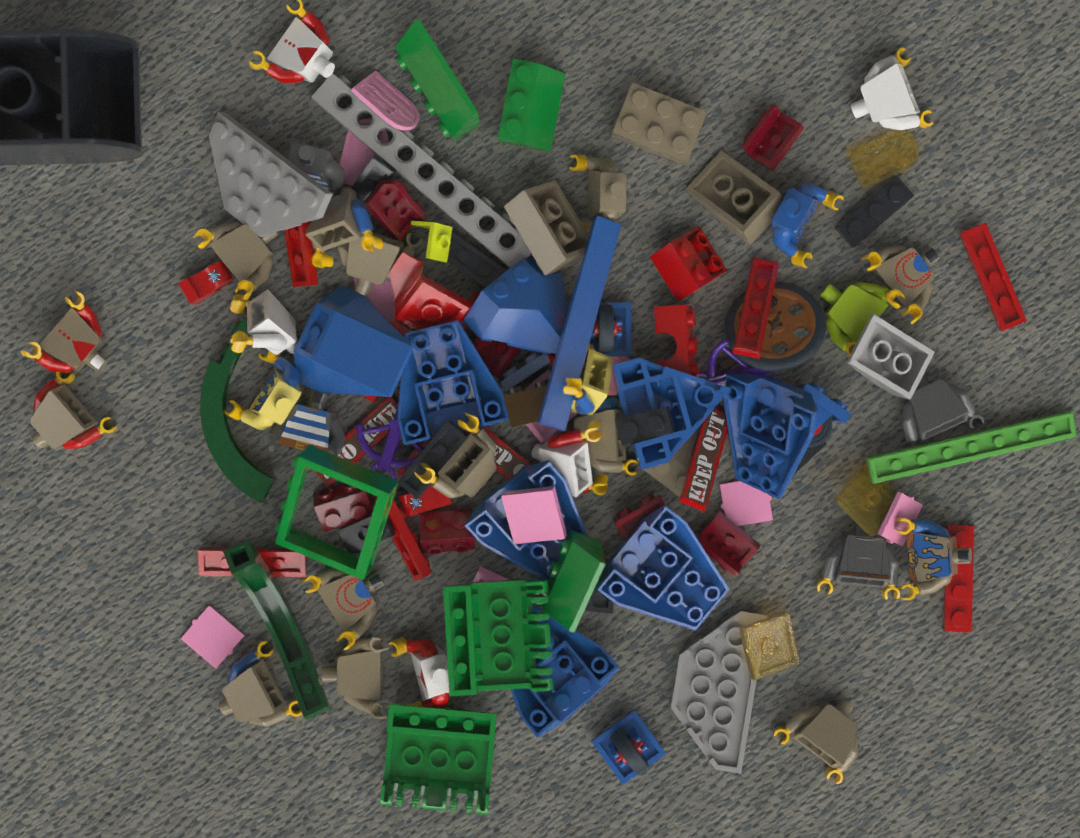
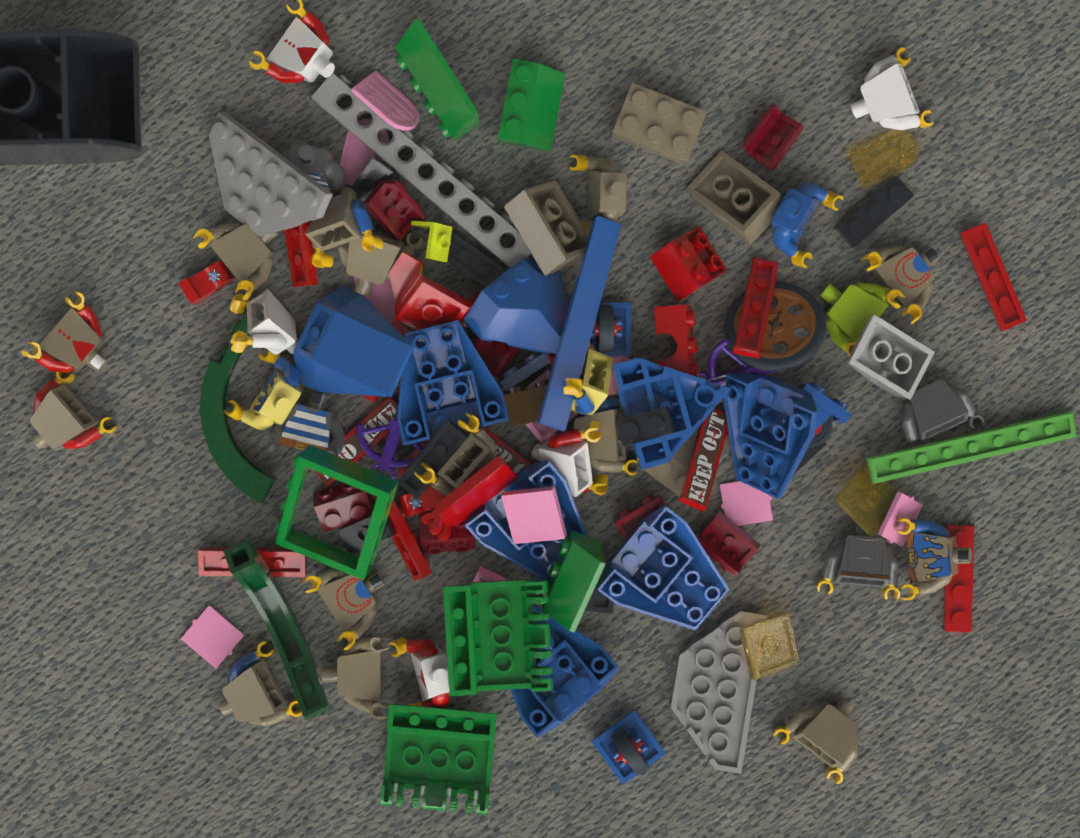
(469, 497): none -> red tile

